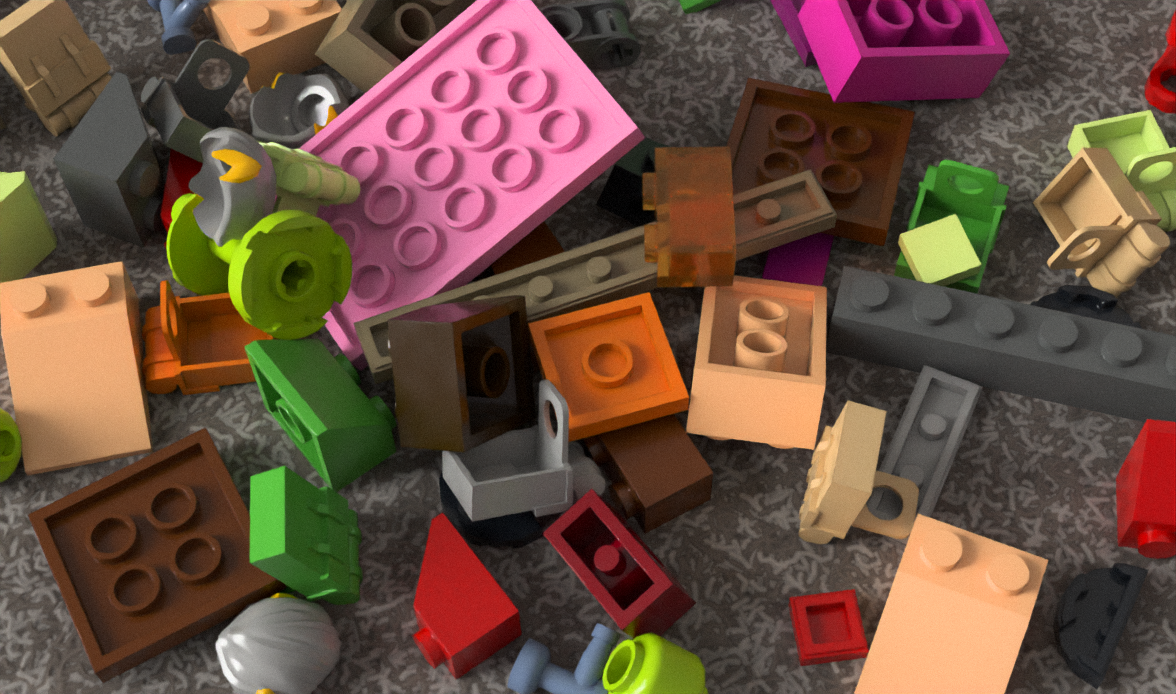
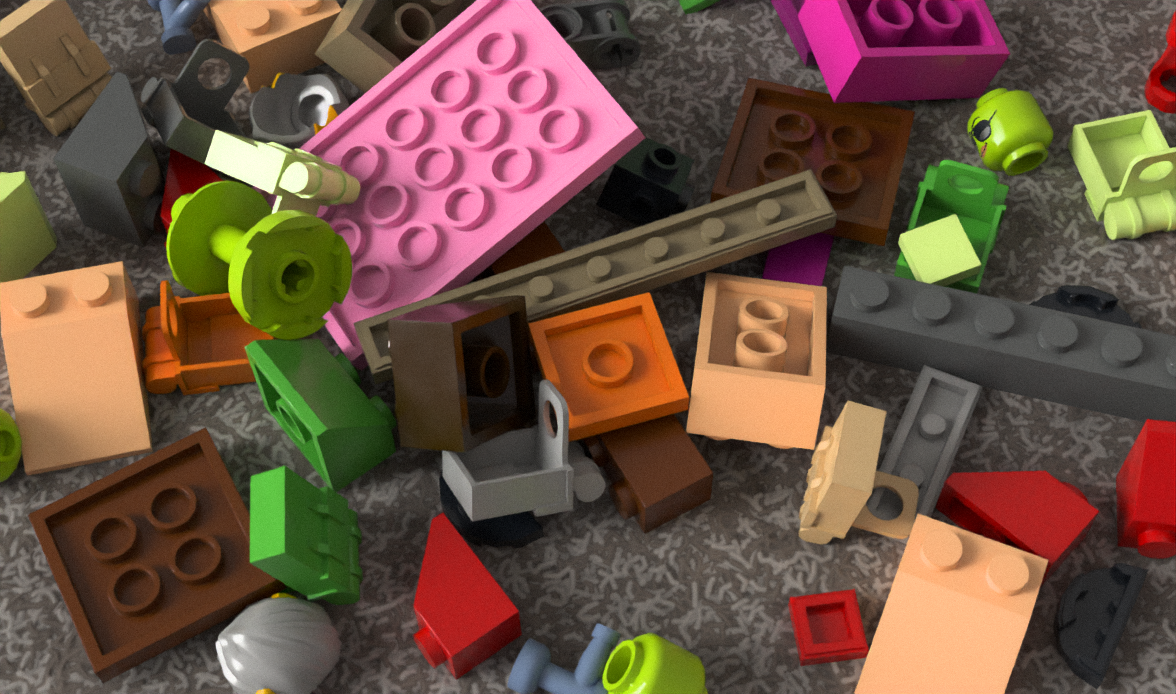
(234, 183): light grey hair -> none
(618, 567): dark red brick -> none
(693, 217): clear orange brick -> none
(1010, 131): none -> lime head
(1021, 511): none -> red slope
(1101, 223): tan piece -> none

